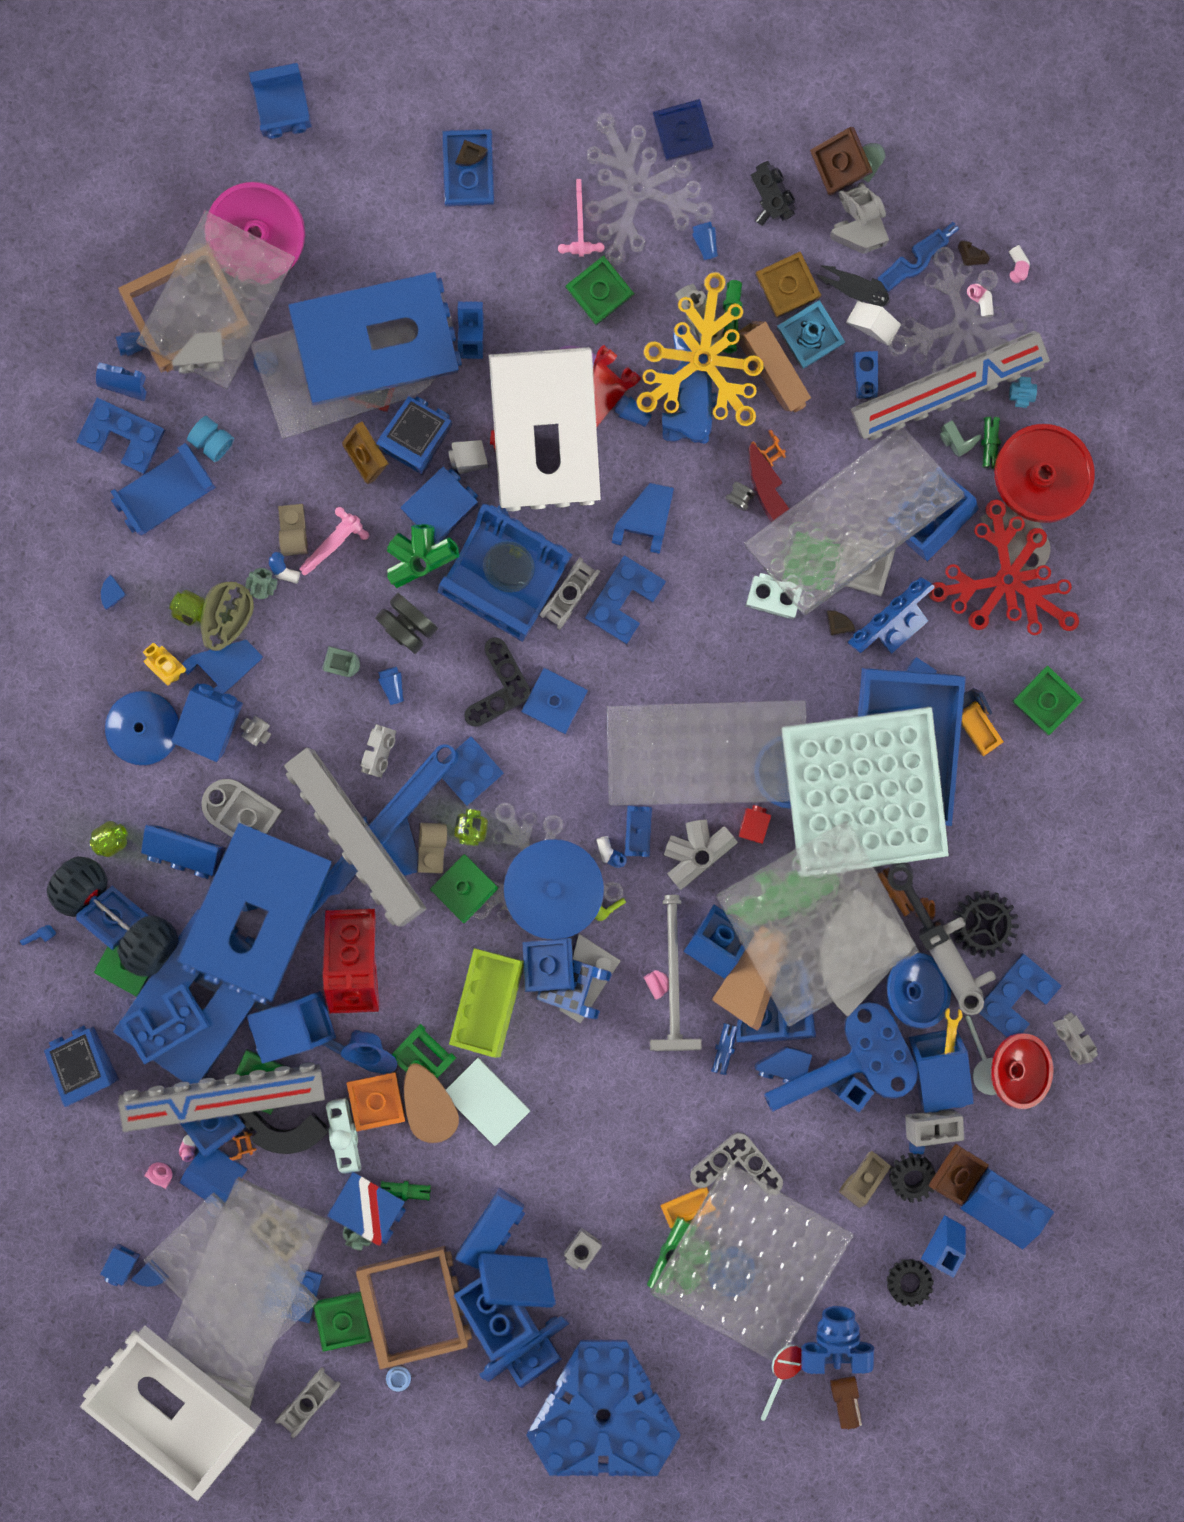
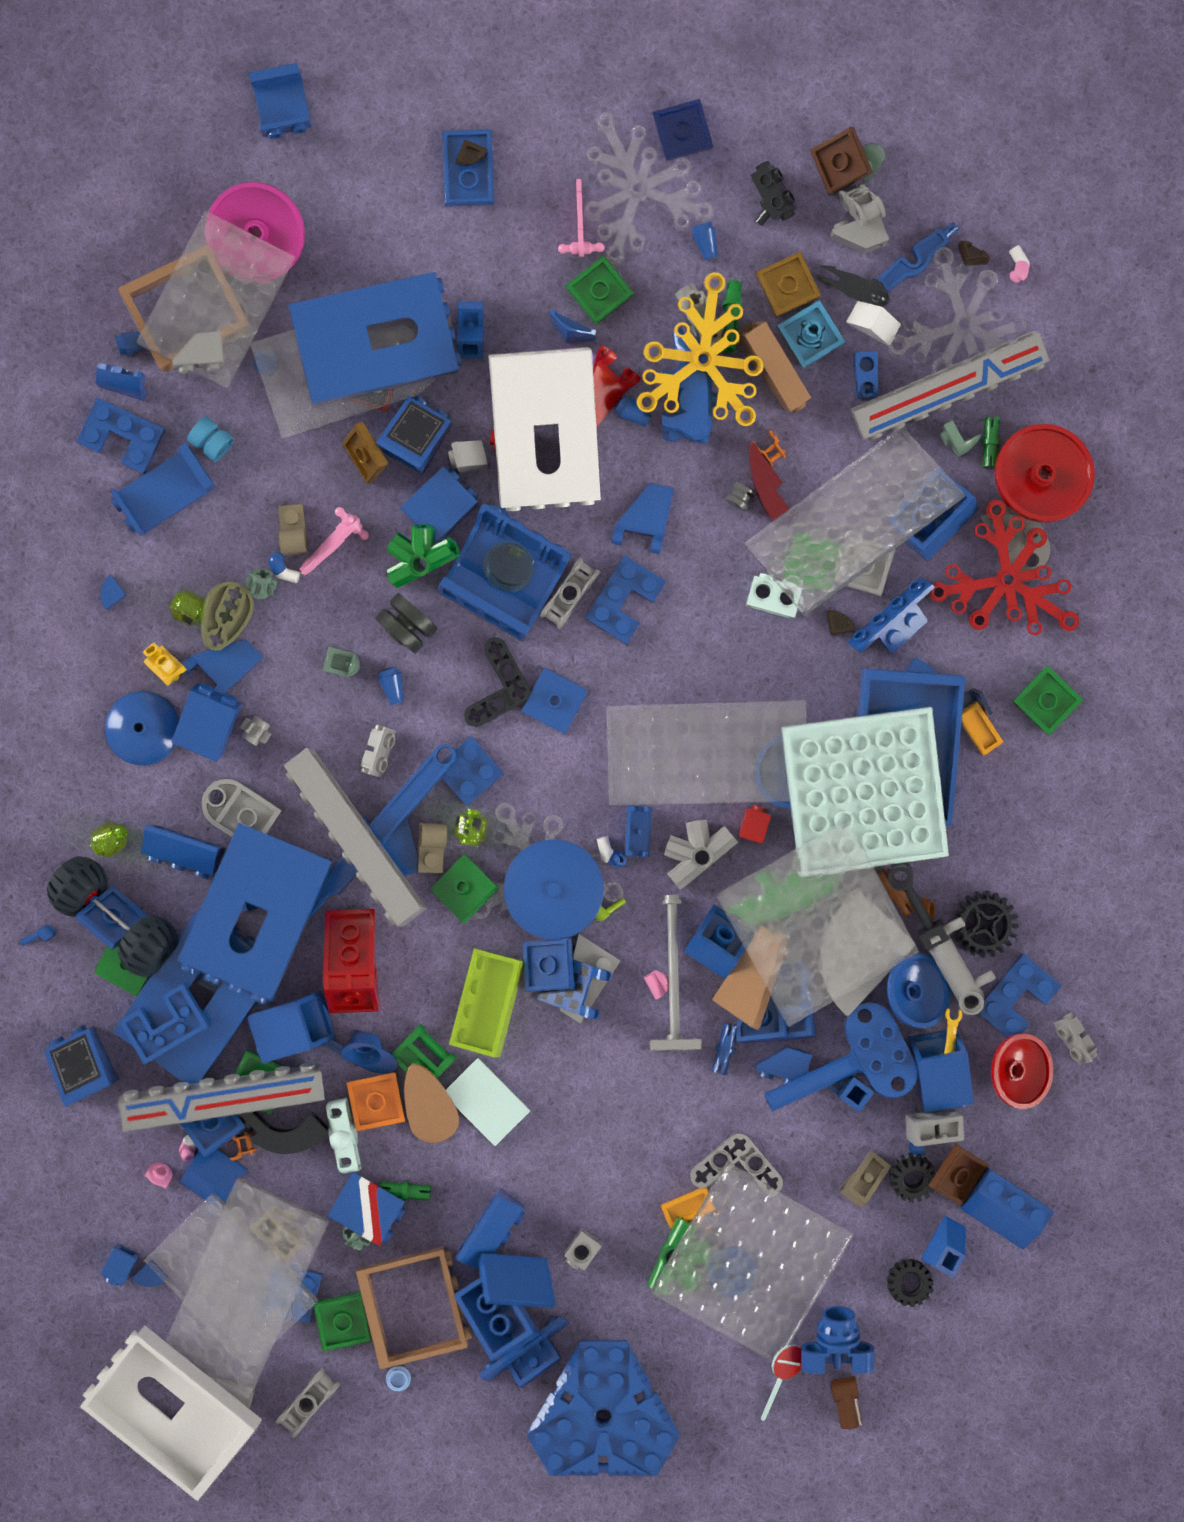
(570, 330): none -> blue slope
(982, 297): arm -> none
(982, 1072): light aqua piece -> none
(1023, 392): dark azure gear -> none

